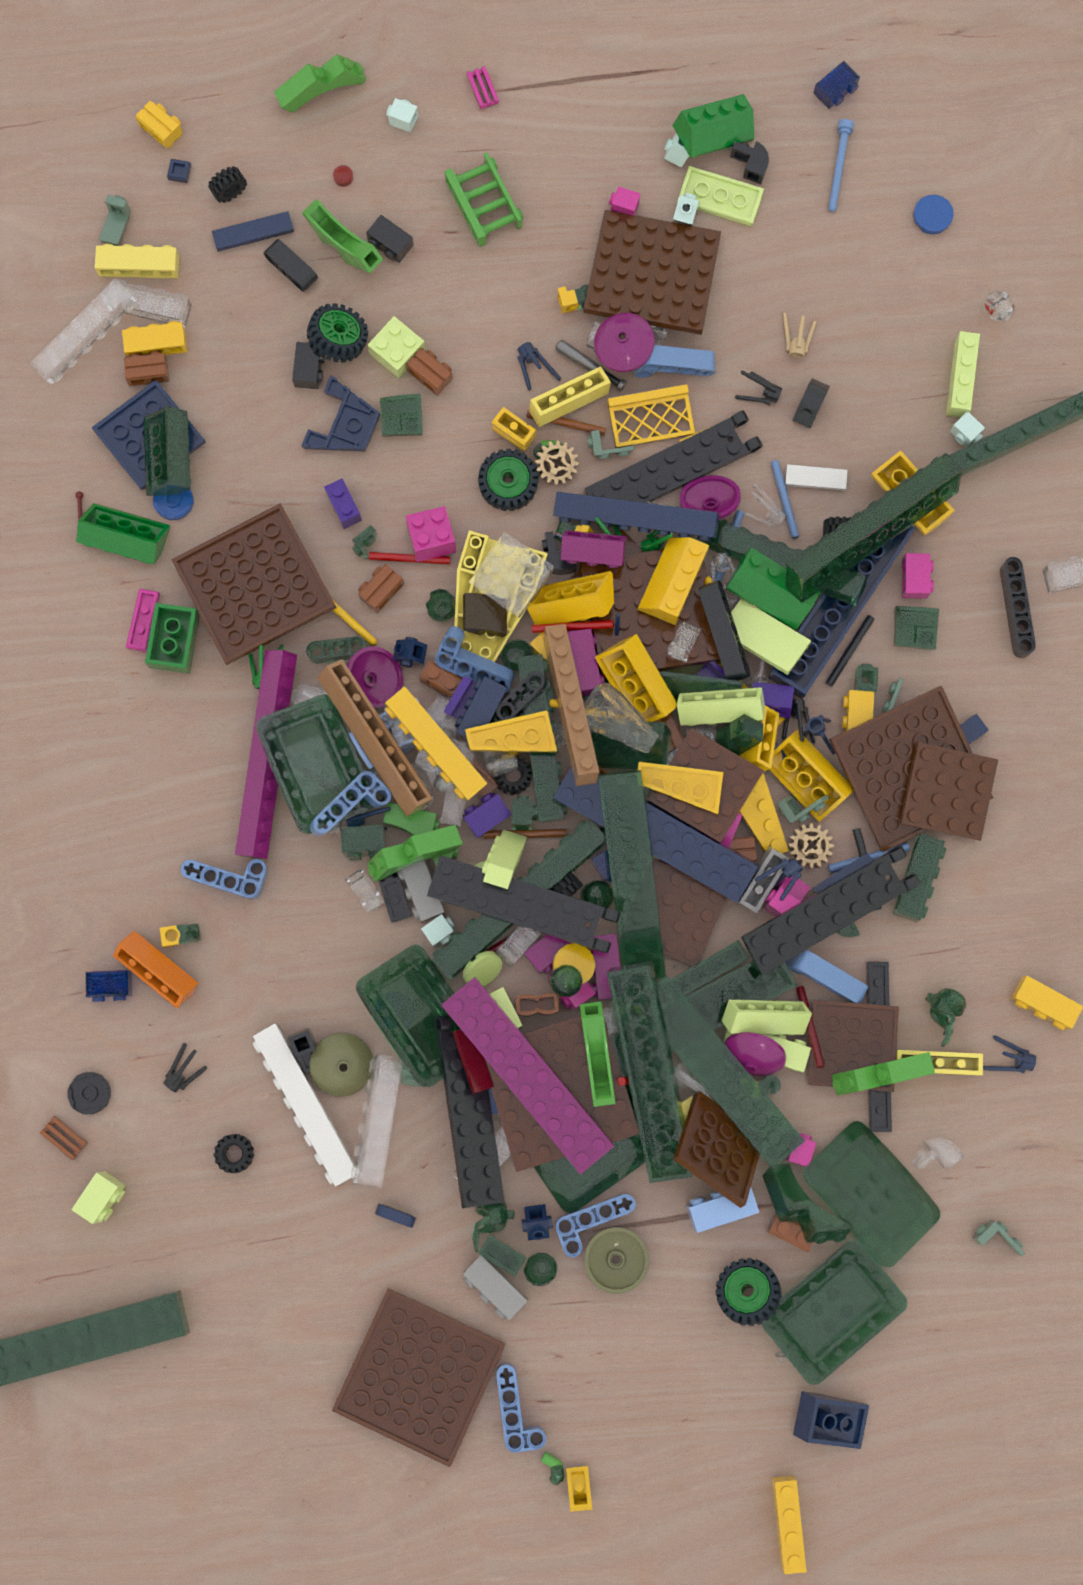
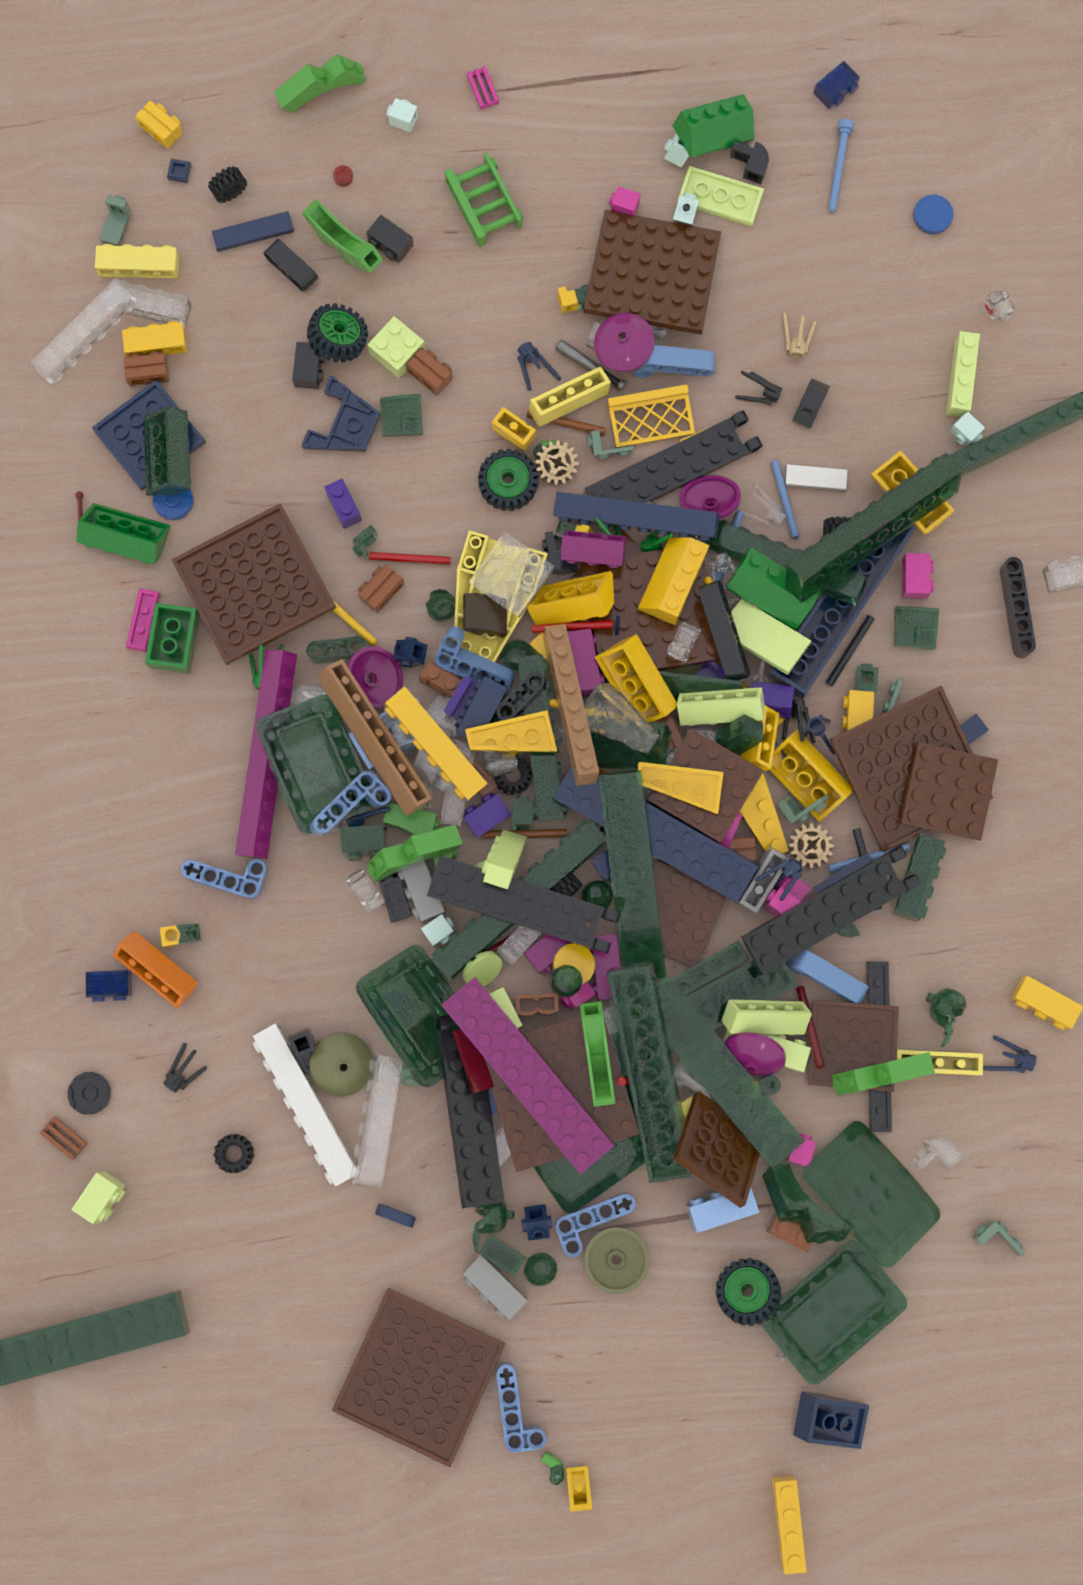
(430, 534): dark pink brick -> none

